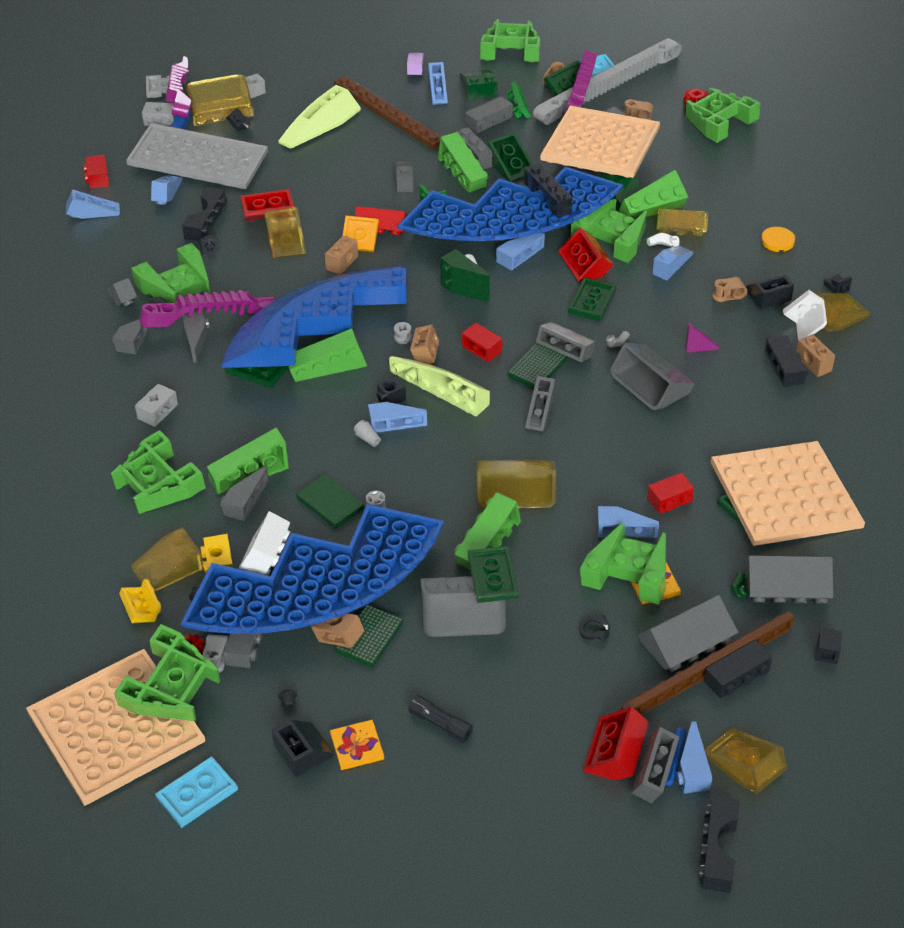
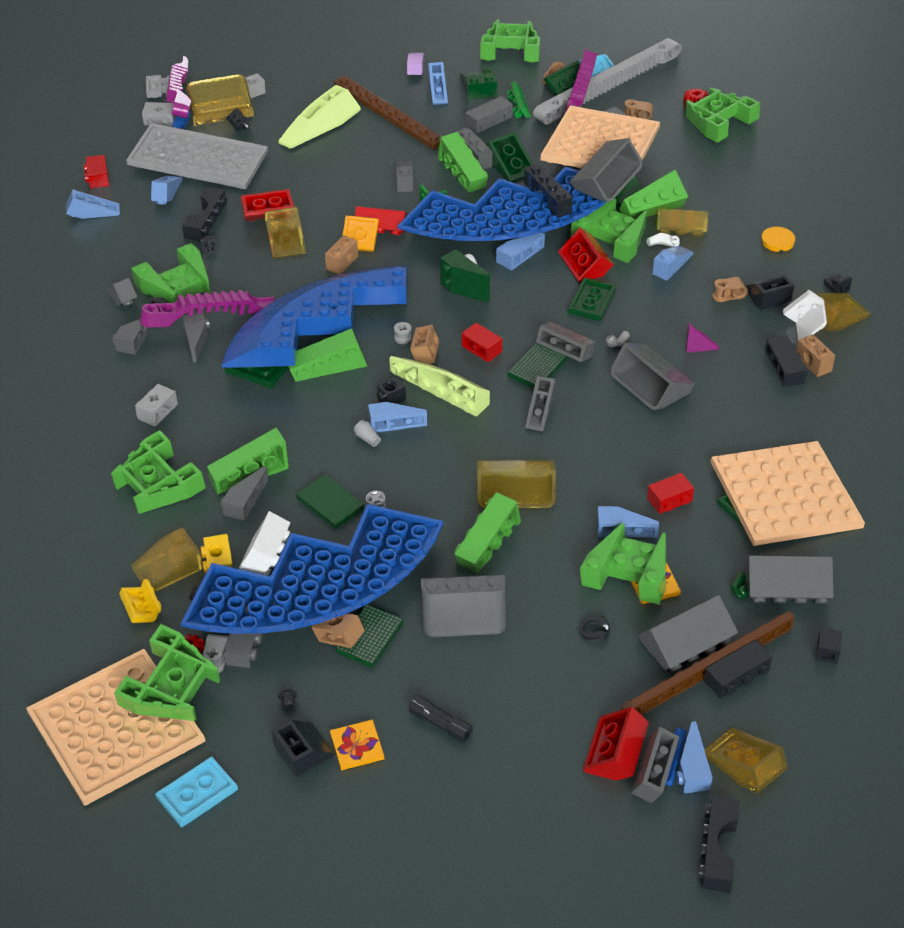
(493, 574): dark green tile -> none
(608, 170): none -> dark grey windscreen

